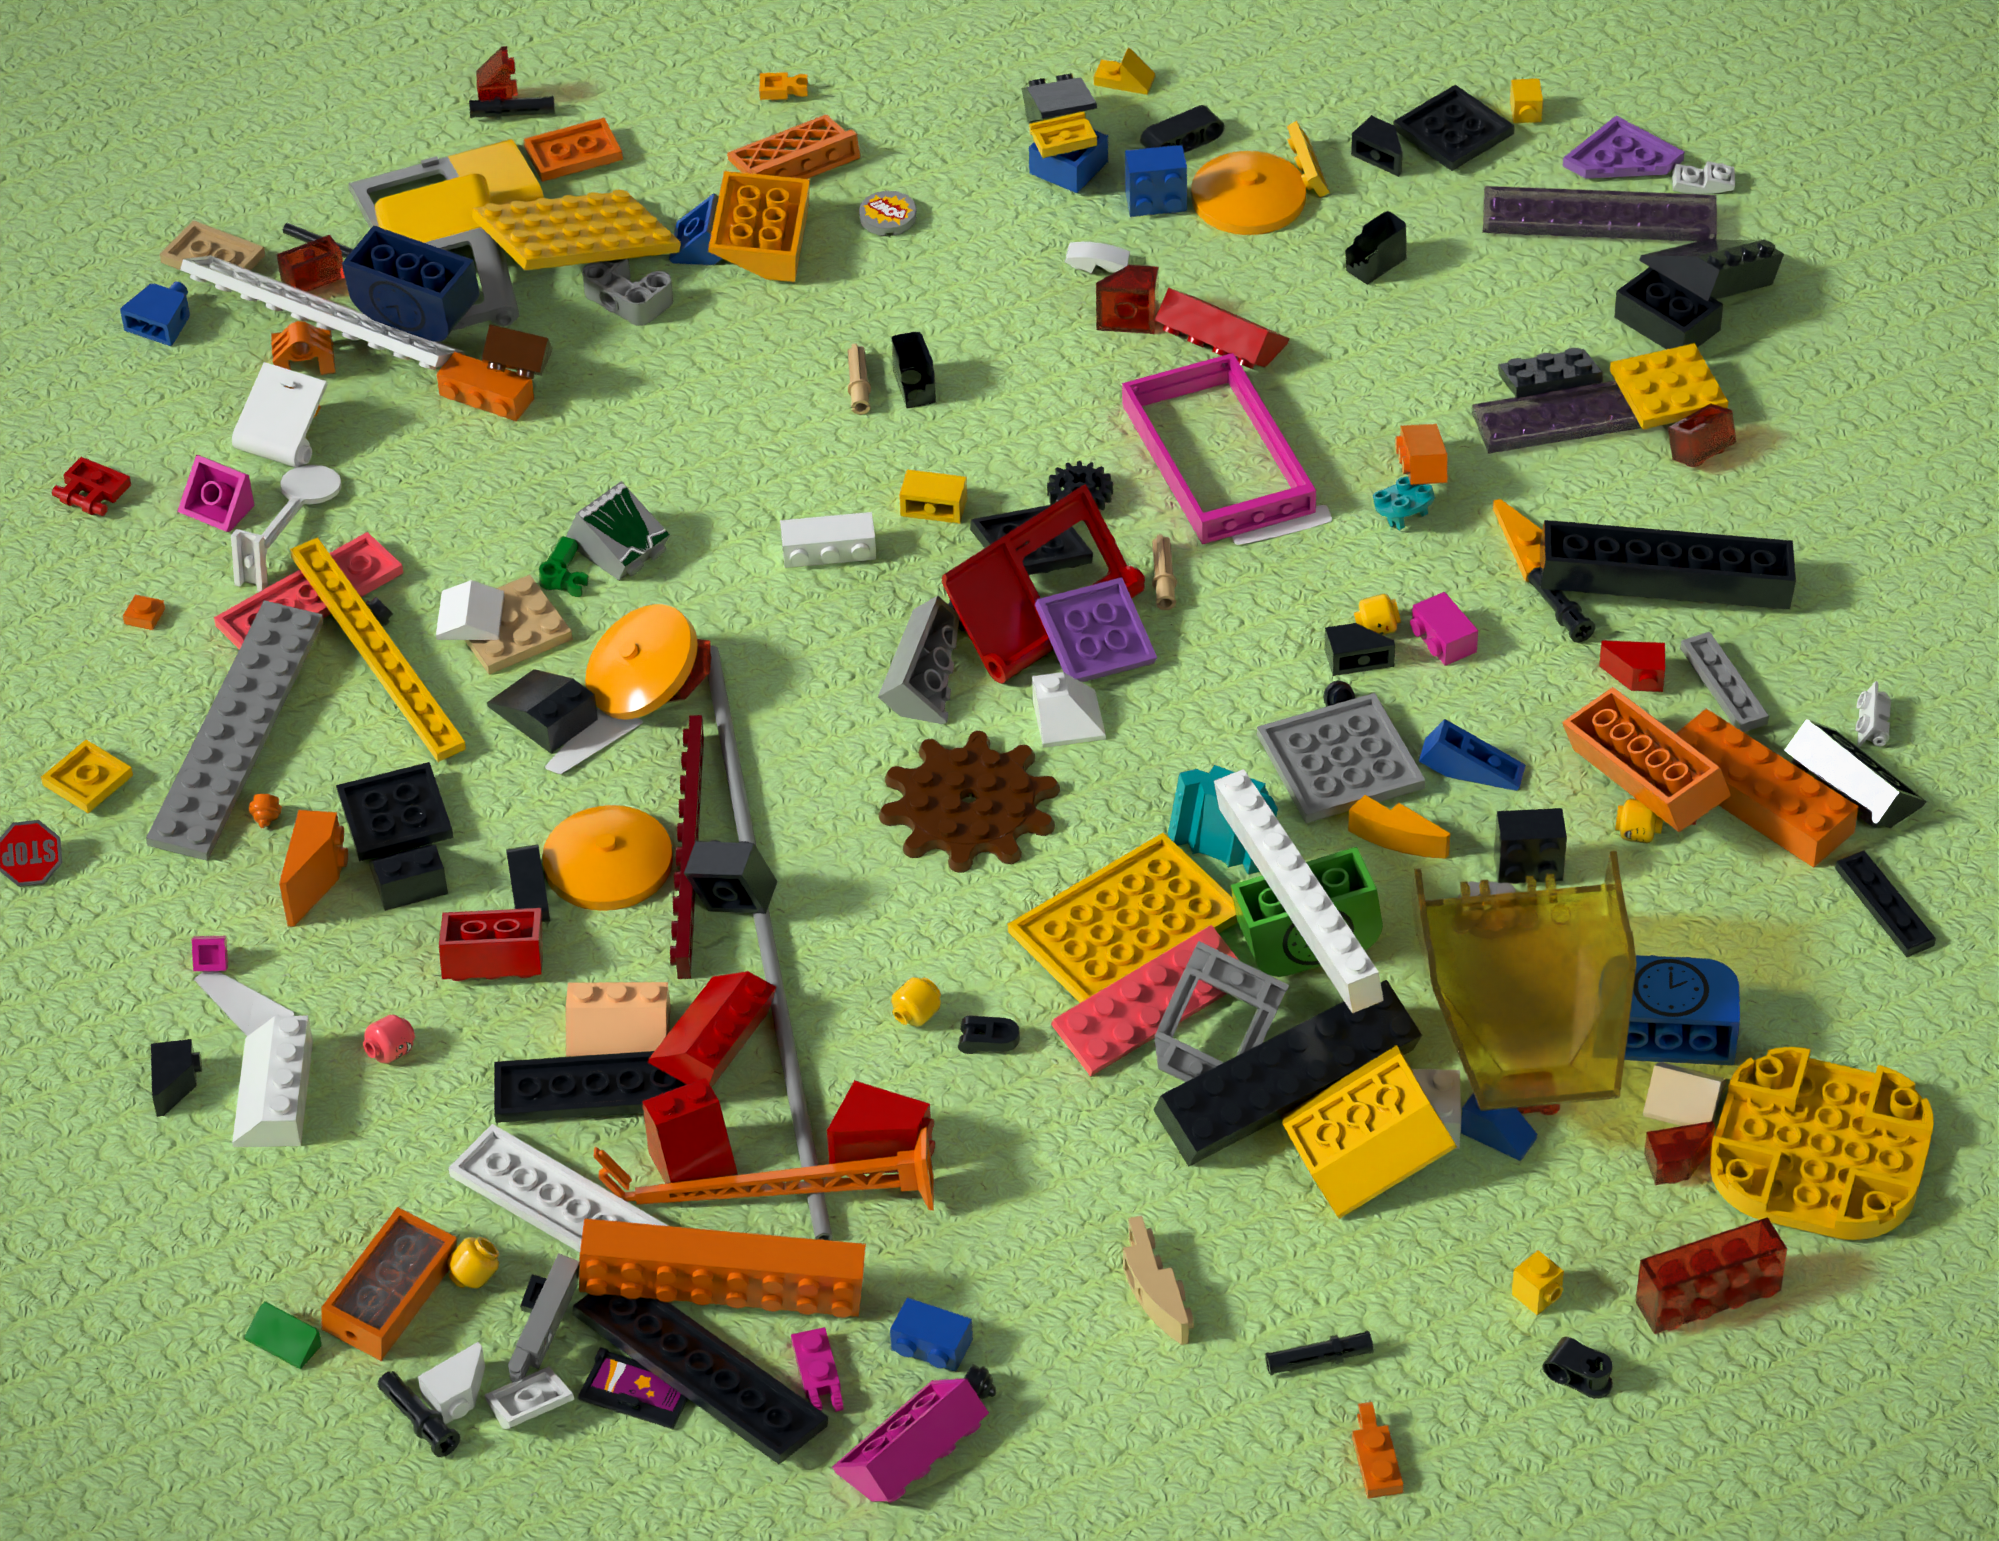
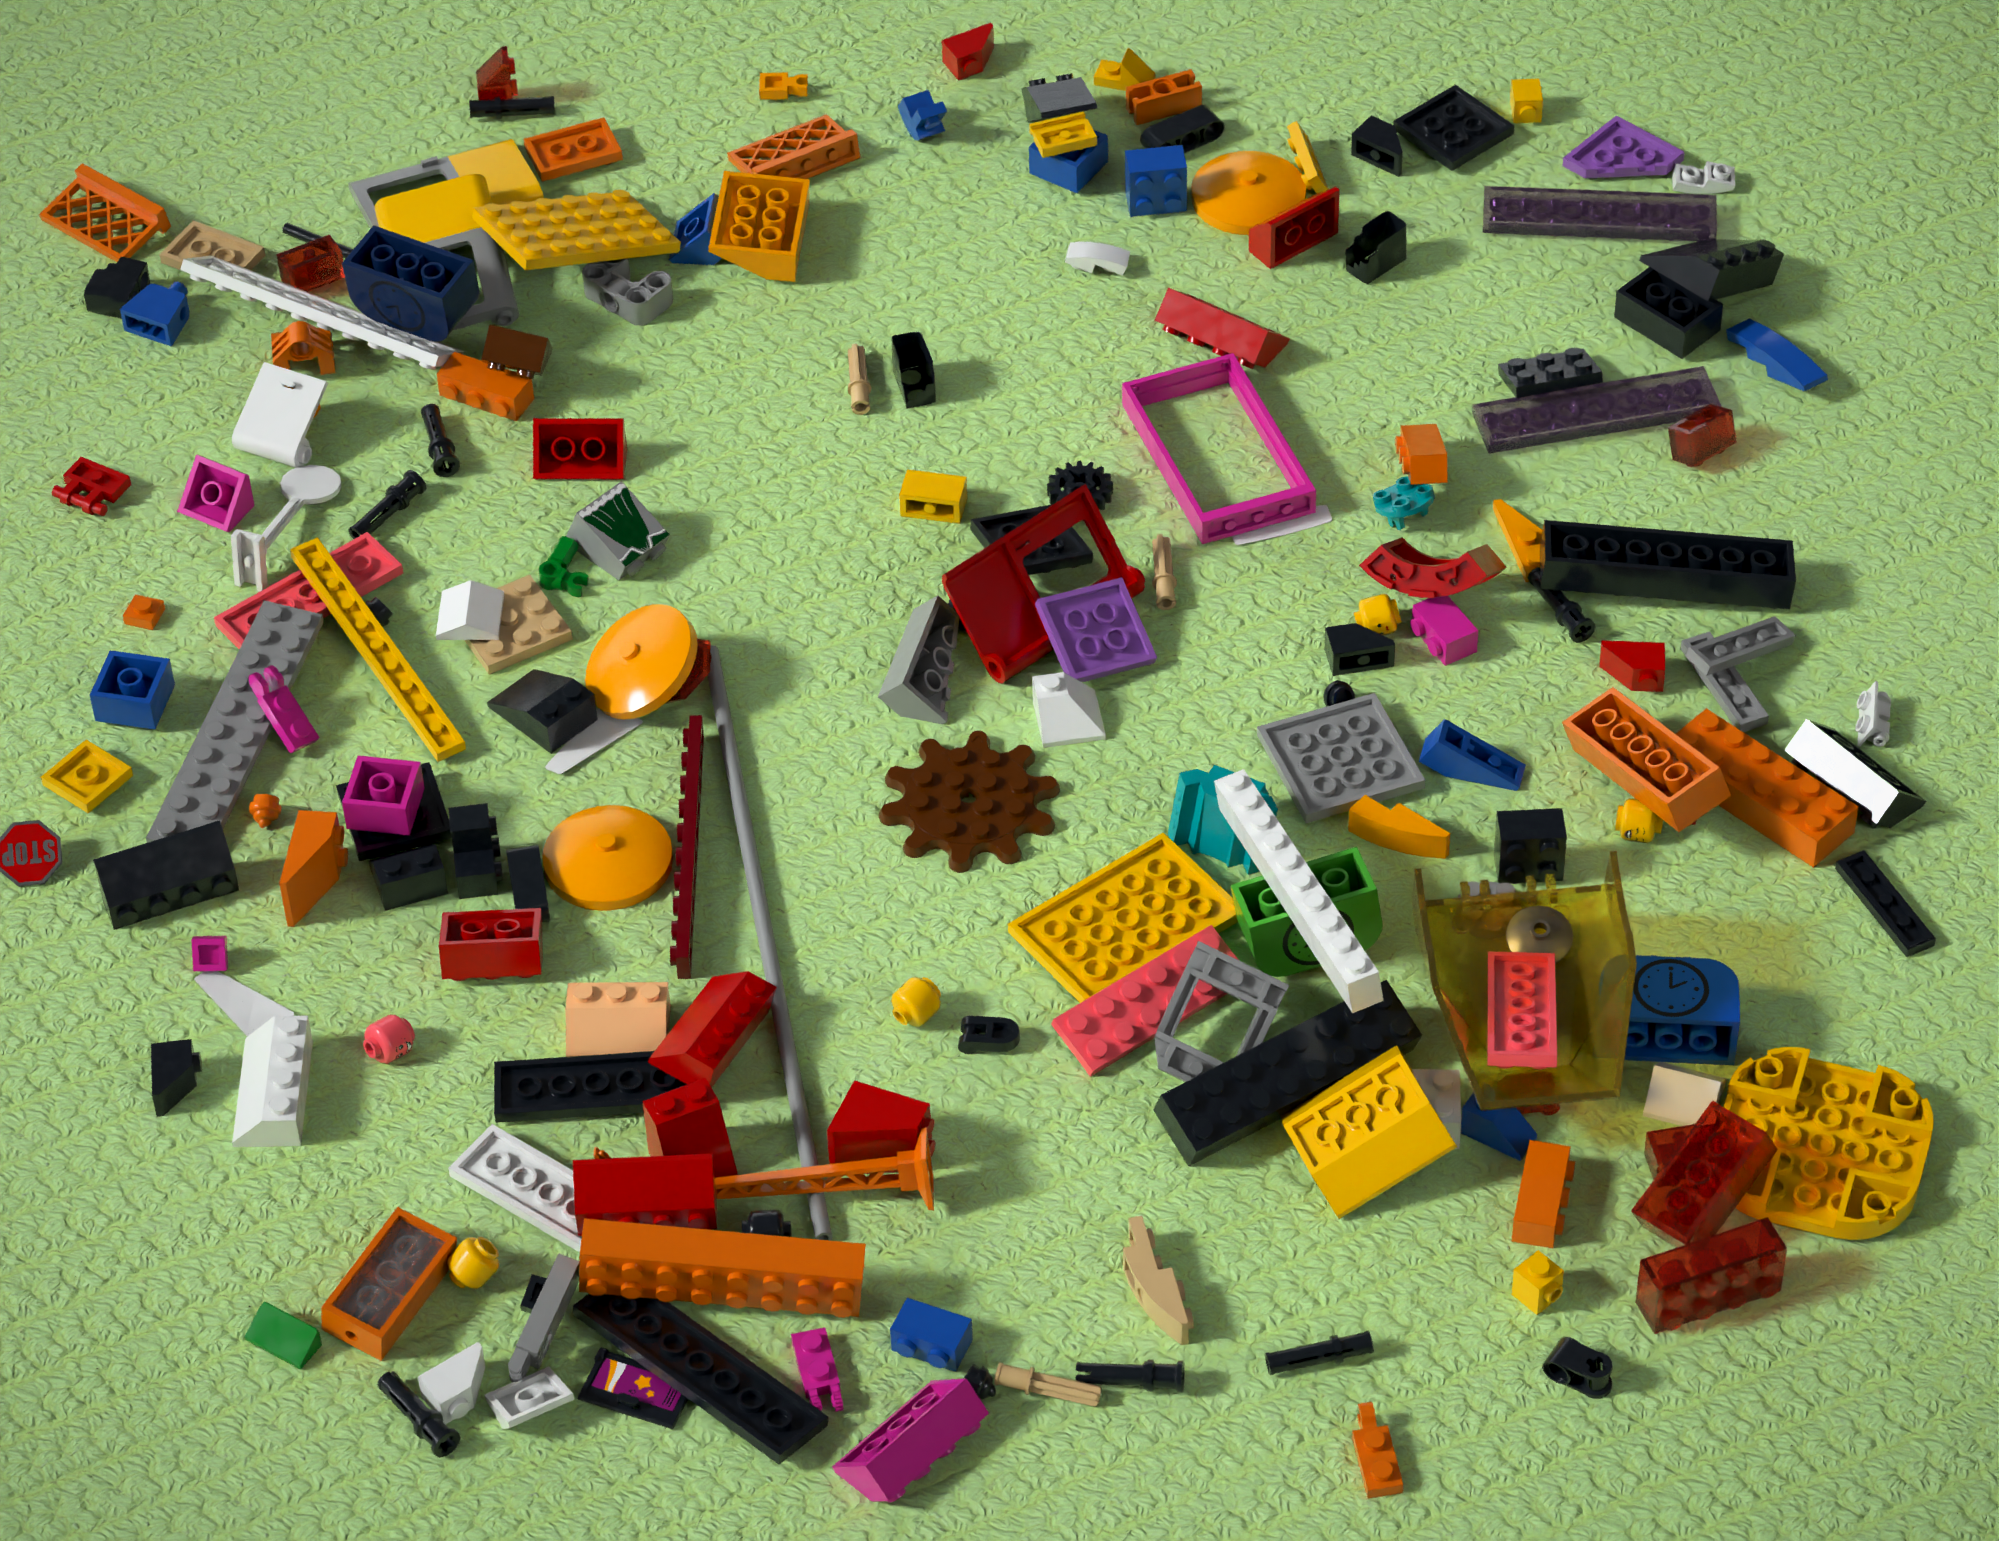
(115, 286): none -> black piece
(119, 200): none -> orange fence
(132, 689): none -> blue brick
(166, 875): none -> black slope
(282, 709): none -> dark pink hinge
(383, 795): none -> dark pink brick
(395, 499): none -> black pin
(432, 419): none -> black pin
(475, 850): none -> black brick
(579, 448): none -> red slope
(647, 1190): none -> red slope
(730, 877): black brick -> none
(767, 1223): none -> black head
(828, 539): white brick -> none
(887, 213): tile -> none
(921, 115): none -> blue brick
(968, 51): none -> red slope
(1047, 1385): none -> tan axle
(1128, 300): clear red slope -> none
(1149, 1375): none -> black pin
(1163, 97): none -> orange piece
(1296, 229): none -> red slope
(1427, 575): none -> red window
(1521, 1010): none -> coral plate
(1543, 1194): none -> orange brick
(1556, 939): none -> flat silver dish
(1667, 385): yellow plate -> none
(1704, 1177): none -> clear red brick
(1740, 646): none -> light grey plate
(1779, 355): none -> blue slope

